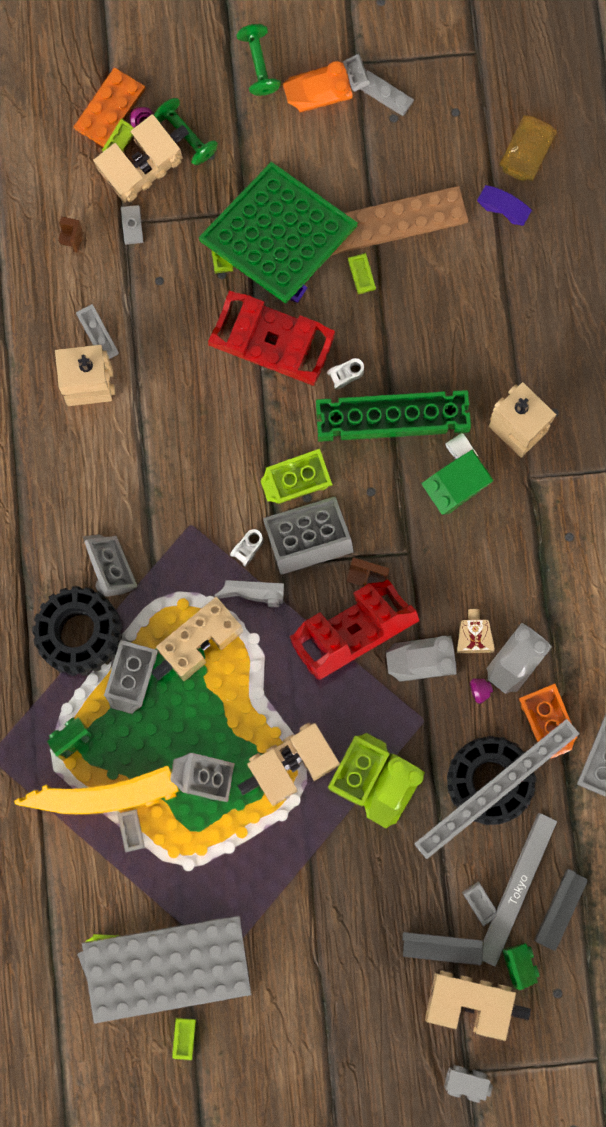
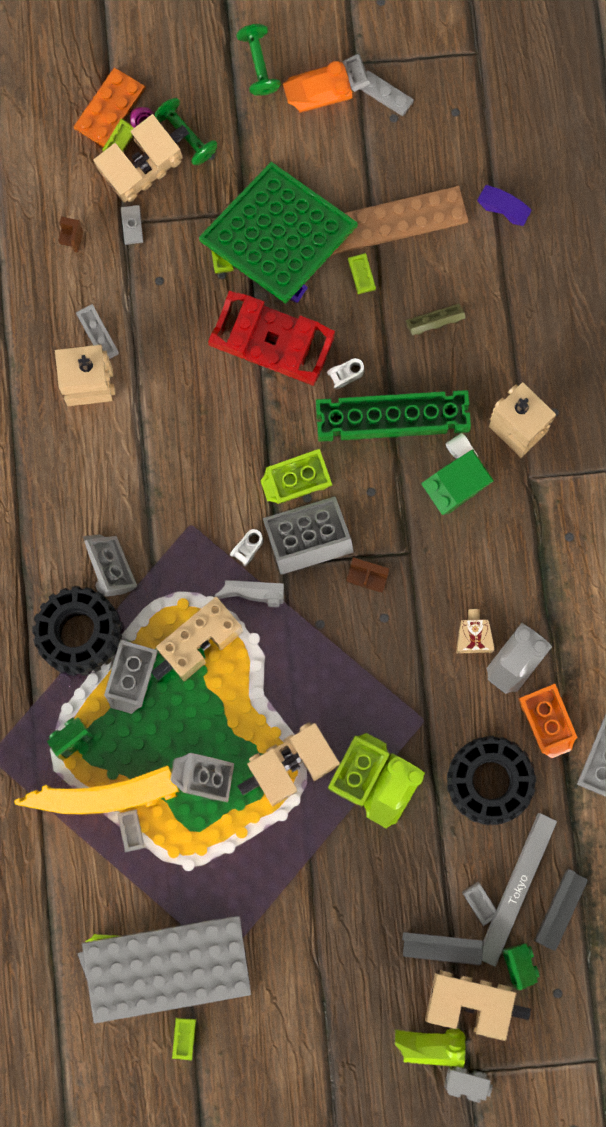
(354, 629): red piece -> none
(421, 659): light grey slope -> none
(432, 1048): none -> lime slope
(435, 319): none -> olive plate
(480, 689): magenta cone -> none
(496, 789): light grey plate -> none
(528, 148): clear yellow slope -> none

